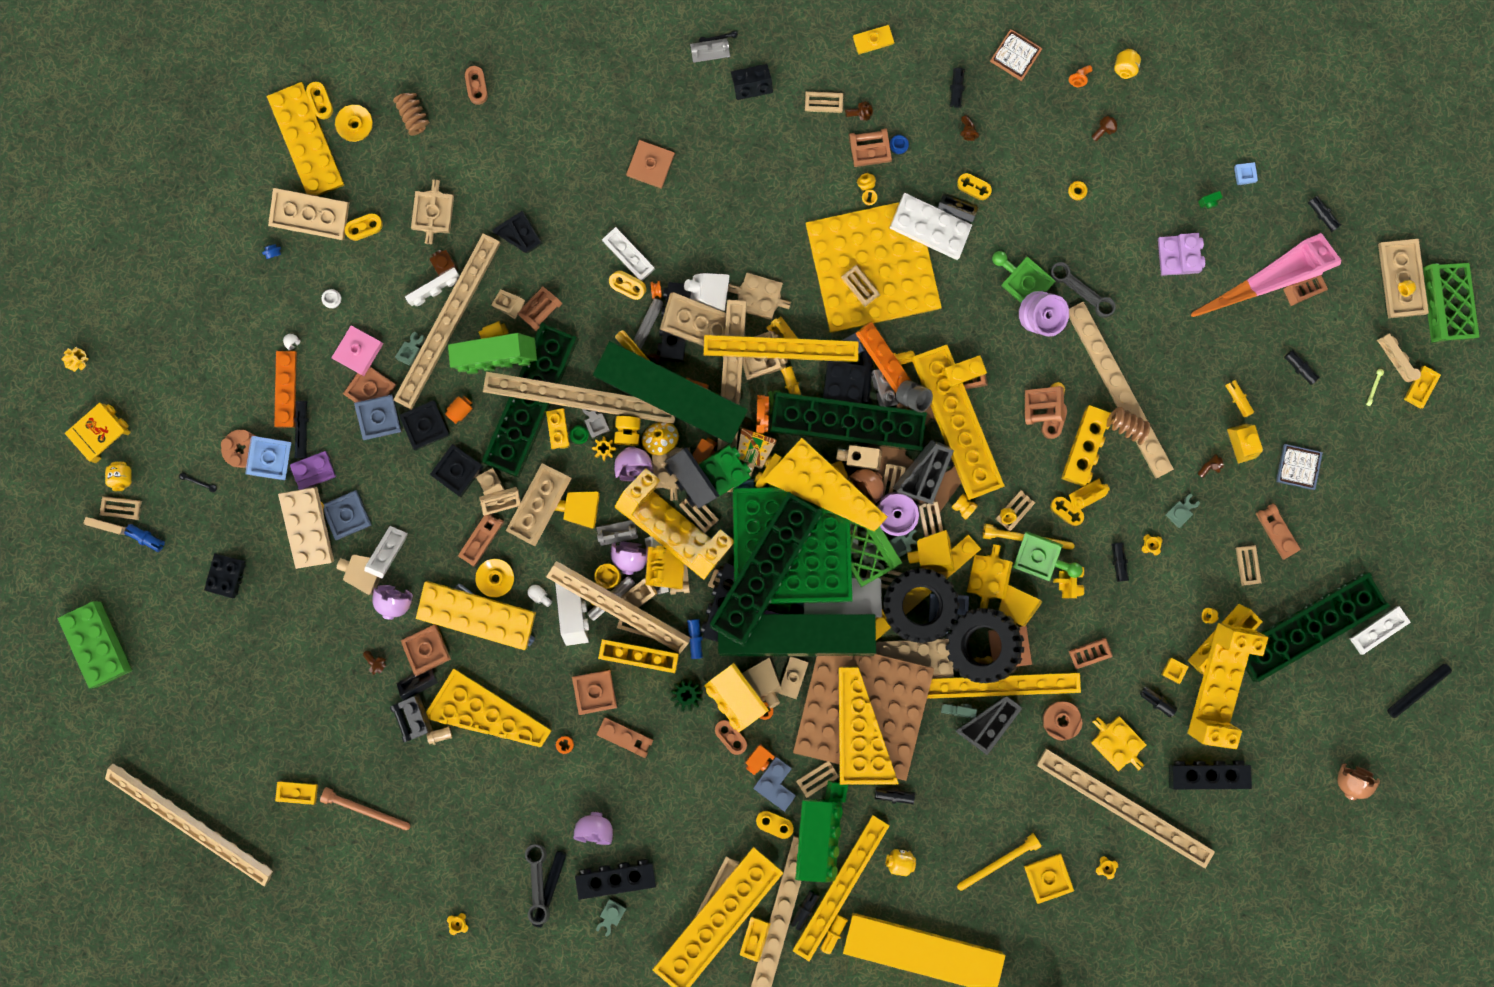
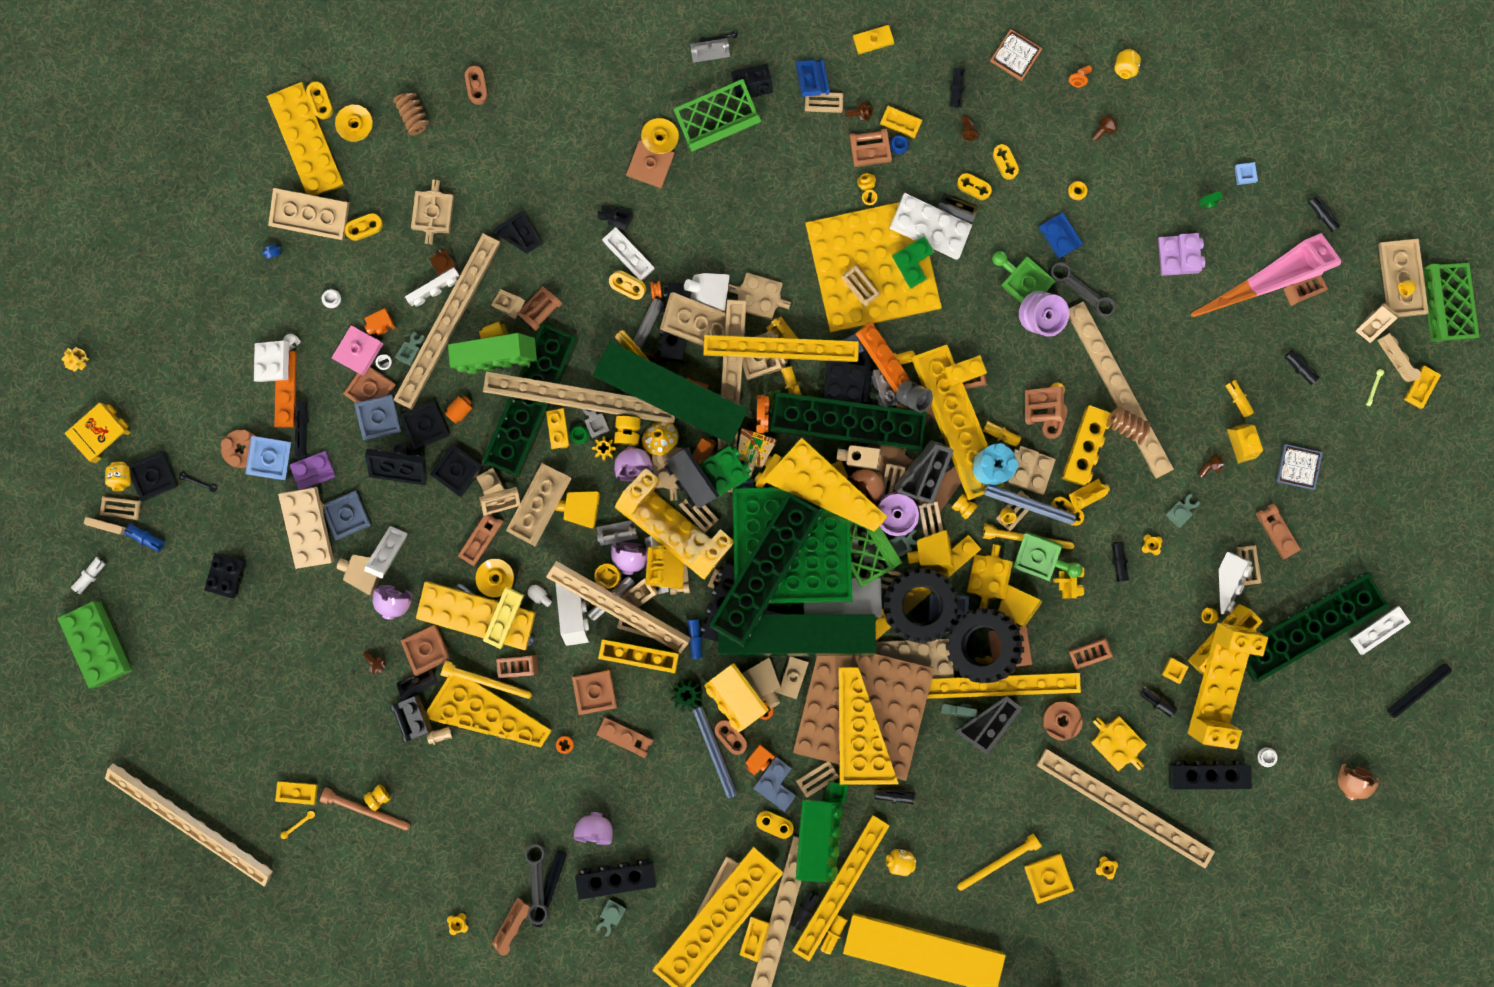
(88, 575): none -> white pin
(152, 476): none -> black plate
(271, 361): none -> white plate
(311, 814): none -> yellow hinge
(377, 797): none -> yellow wheel
(379, 322): none -> orange brick
(386, 365): none -> white hinge
(396, 465): none -> black plate
(450, 670): none -> yellow piece
(503, 617): none -> light yellow plate
(510, 926): none -> nougat plate
(533, 666): none -> nougat slope
(617, 217): none -> black plate
(659, 128): none -> yellow dish
(715, 752): none -> sand blue axle
(724, 130): none -> bright green fence
(812, 78): none -> blue plate
(901, 122): none -> yellow plate
(909, 259): none -> green plate
(1002, 434): none -> yellow axle
(1004, 462): none -> medium azure brick
(1009, 159): none -> yellow beam
(1030, 504): none -> sand blue axle
(1032, 470): none -> tan plate
(1060, 235): none -> blue plate
(1231, 576): none -> white slope
(1267, 757): none -> white plate
(1377, 322): none -> tan slope

